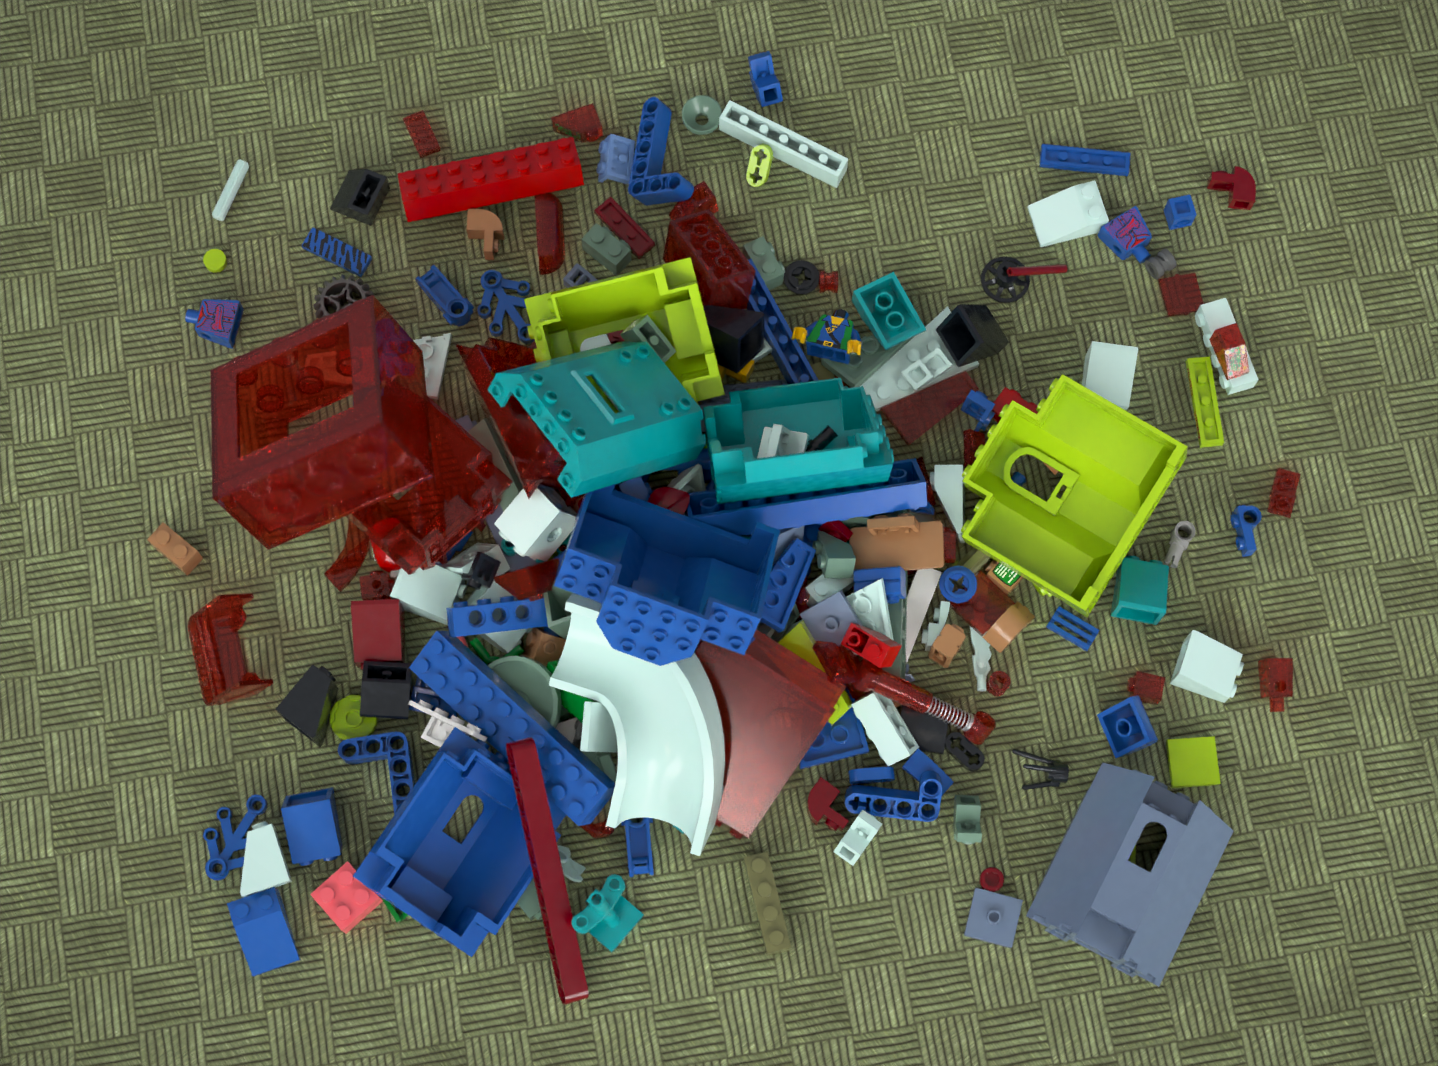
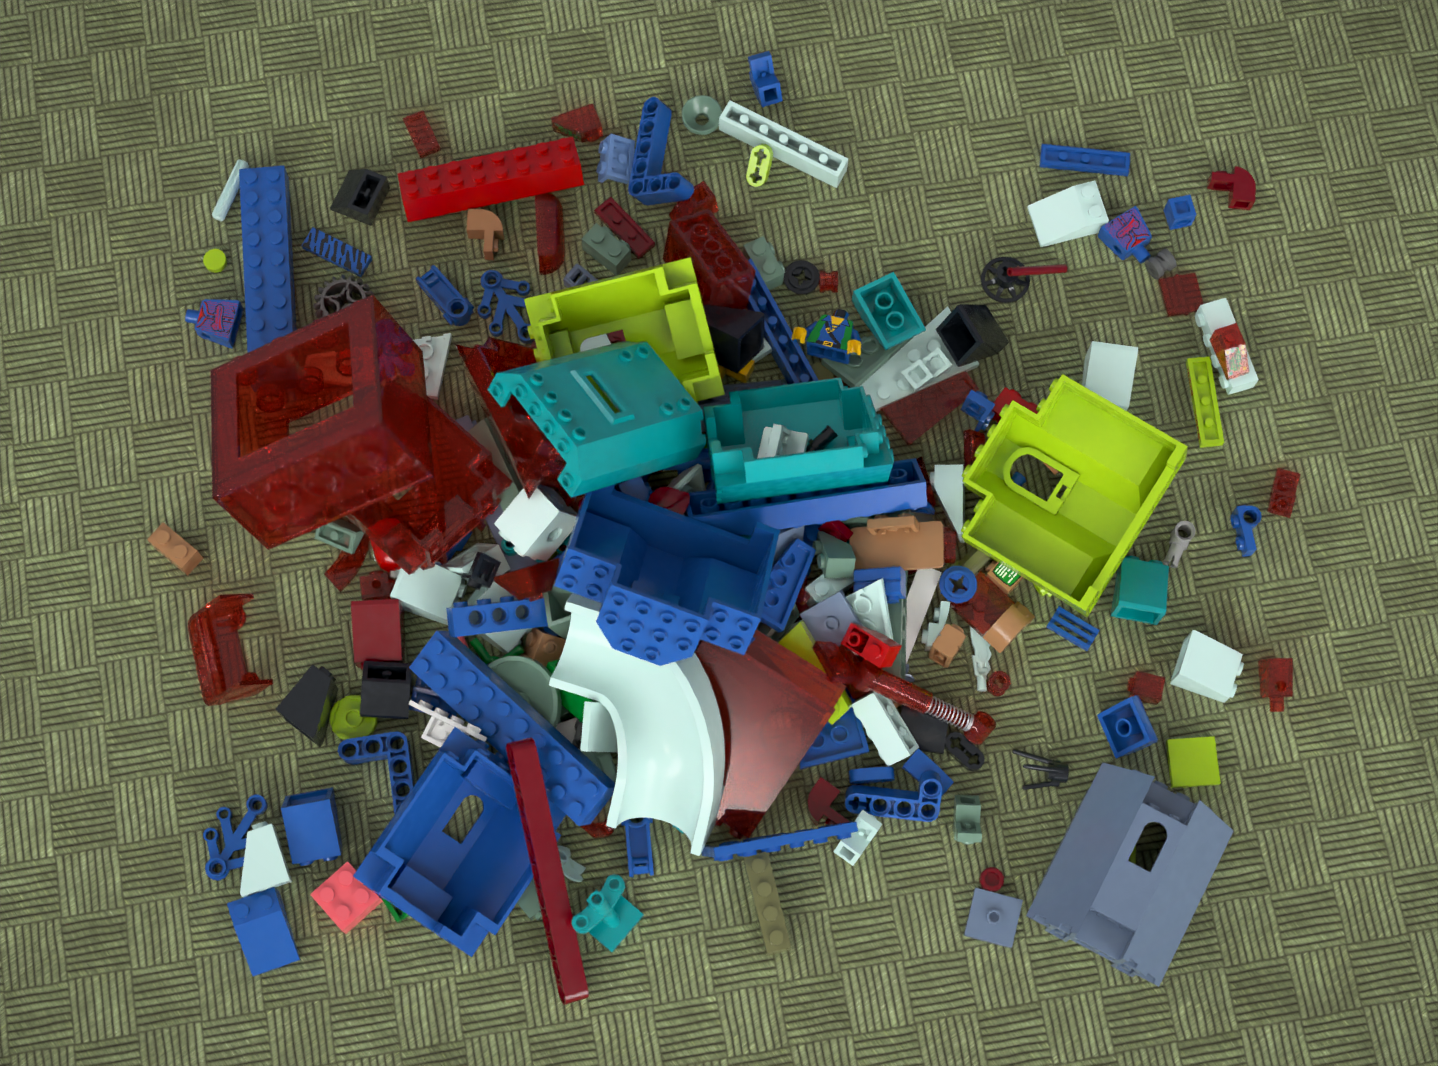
(267, 254): none -> blue brick
(340, 535): none -> sand green slope
(646, 331): sand green slope -> none
(772, 842): none -> blue wing

